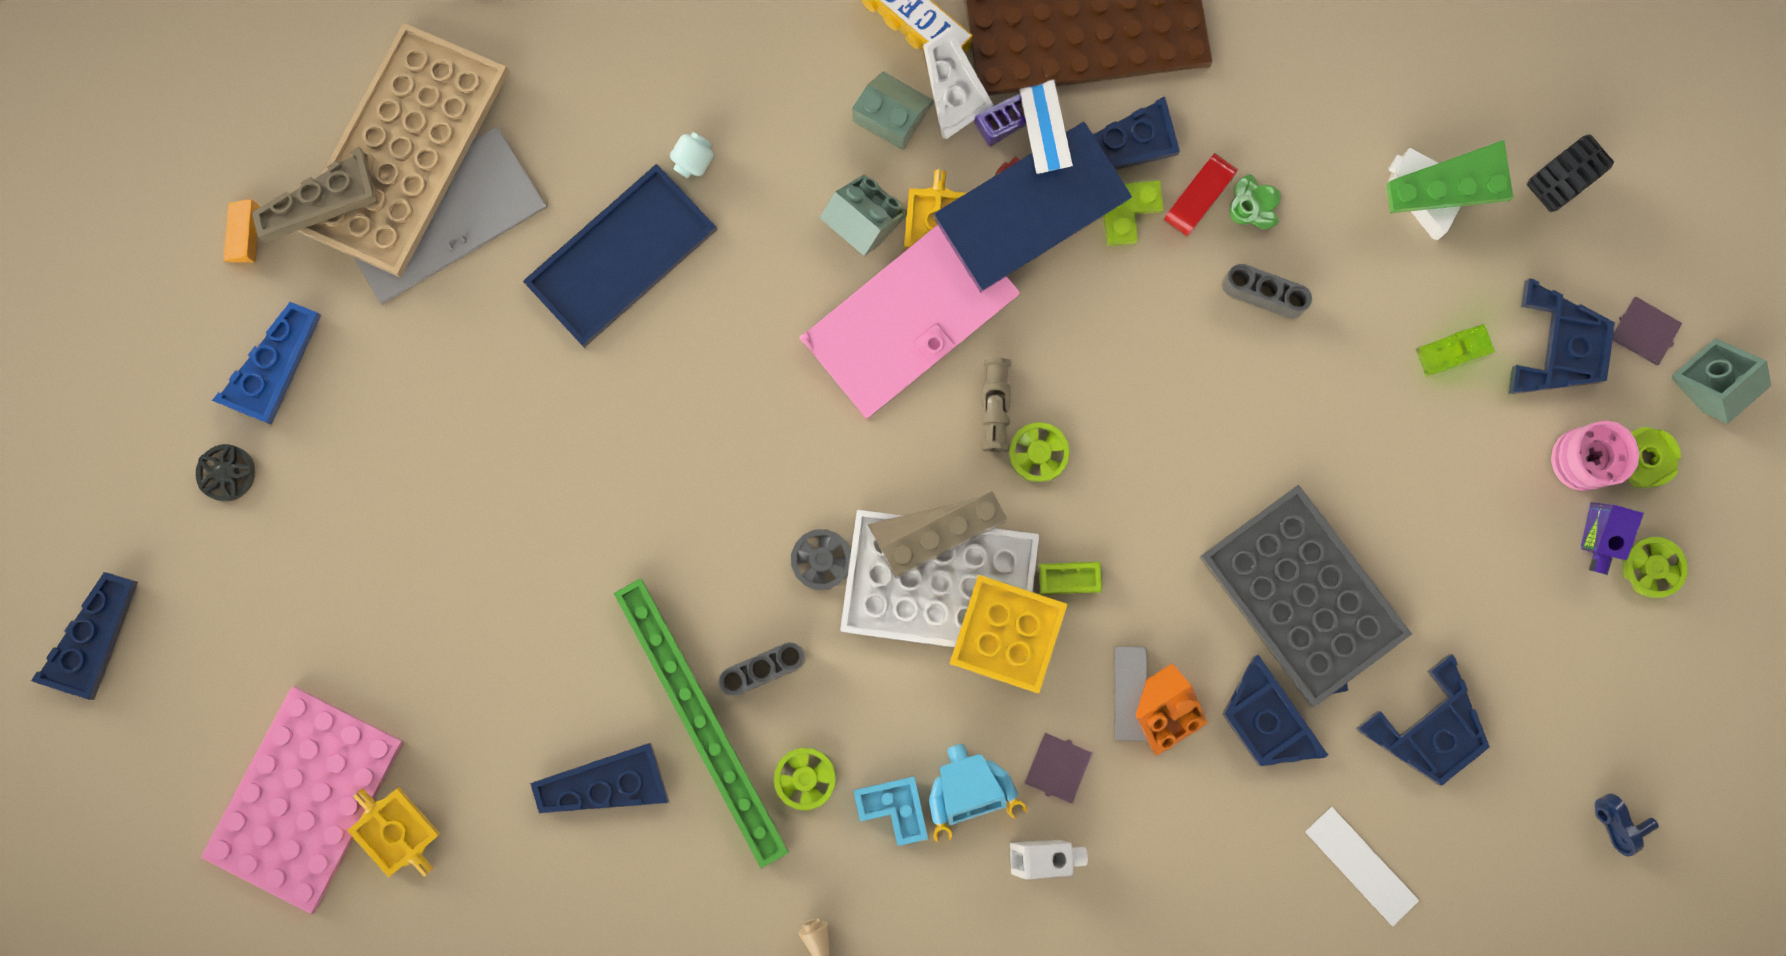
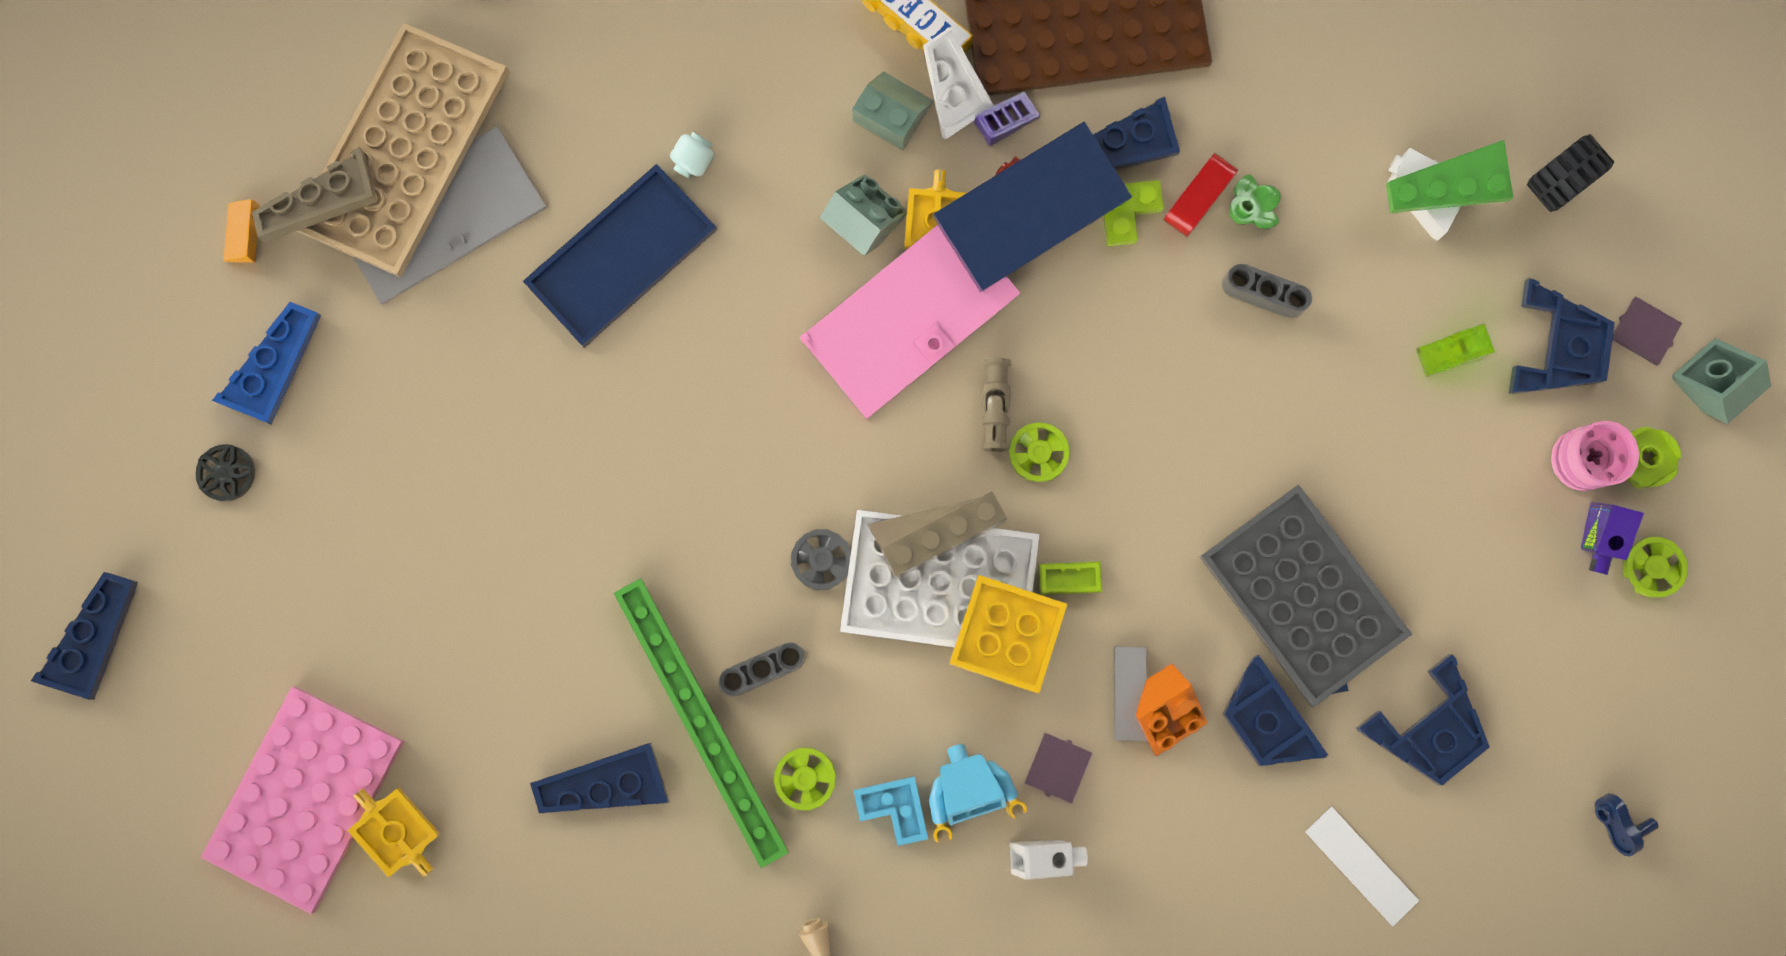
(1045, 127): white sticker -> none

